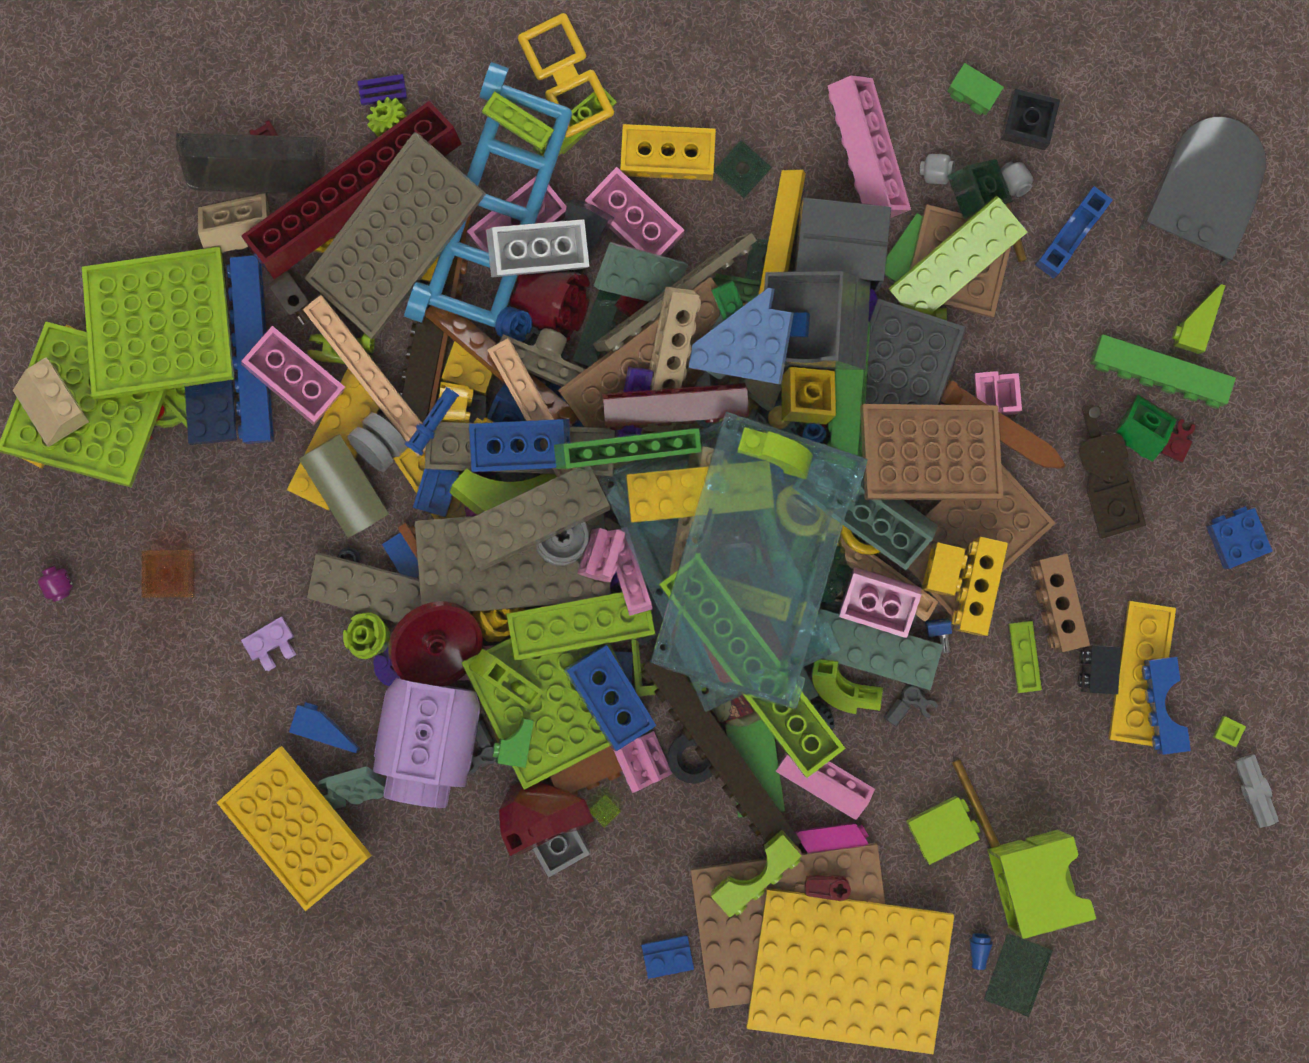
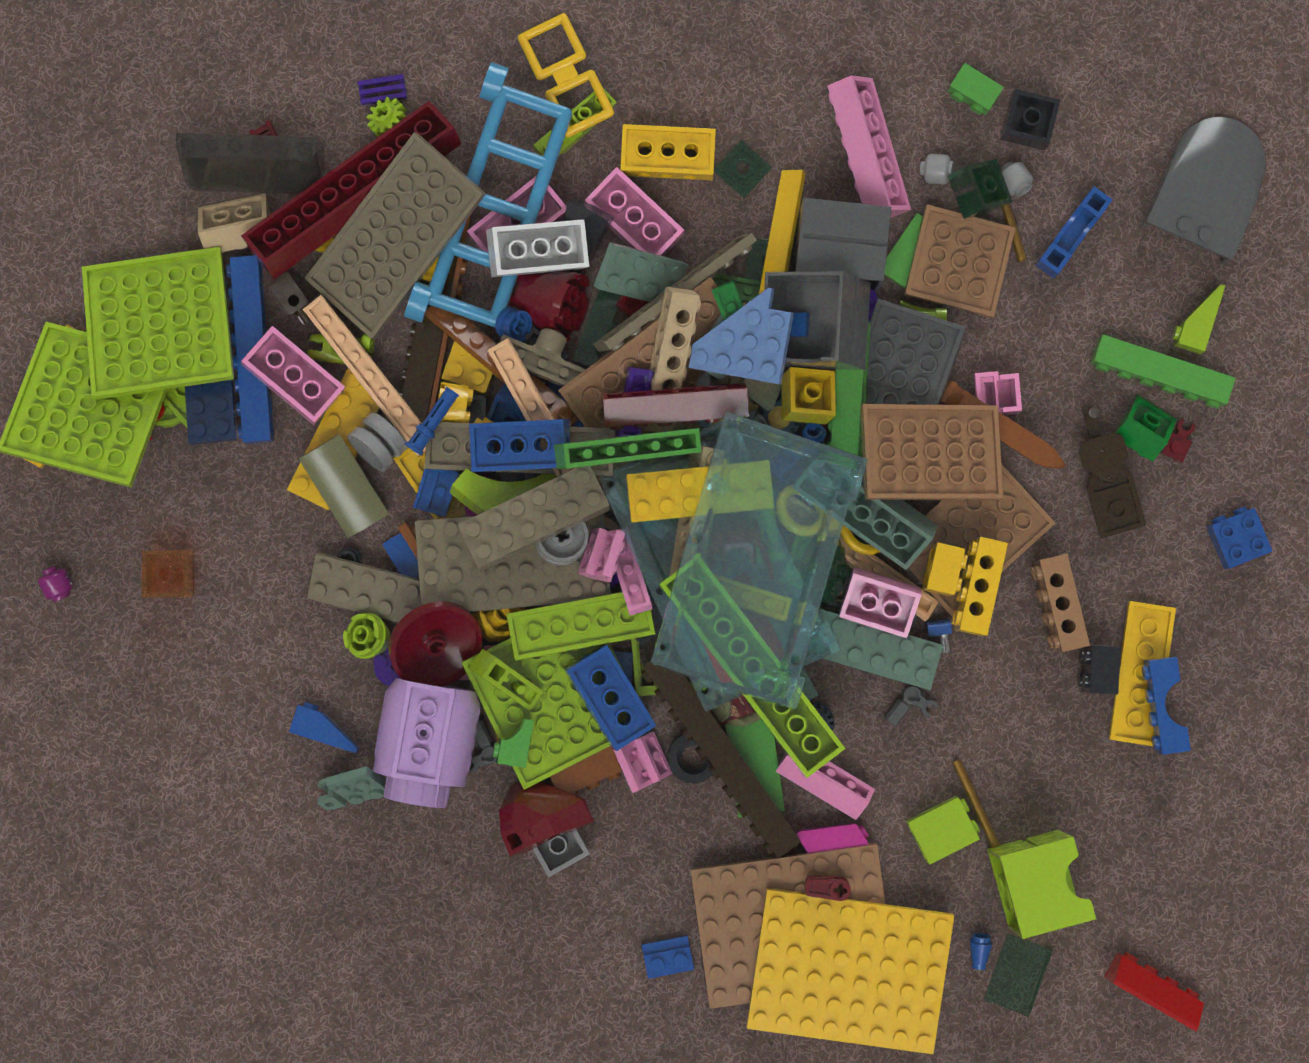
(49, 402): tan slope -> none
(268, 638): lavender plate -> none
(293, 828): yellow plate -> none
(517, 121): lime tile -> none
(604, 810): clear neon green plate -> none
(734, 894): lime arch -> none
(777, 449): lime arch -> none
(841, 692): lime arch -> none
(959, 258): lime plate -> none
(1025, 657): lime tile -> none
(1155, 991): none -> red slope
(1229, 731): lime plate -> none
(1256, 791): light grey piece -> none

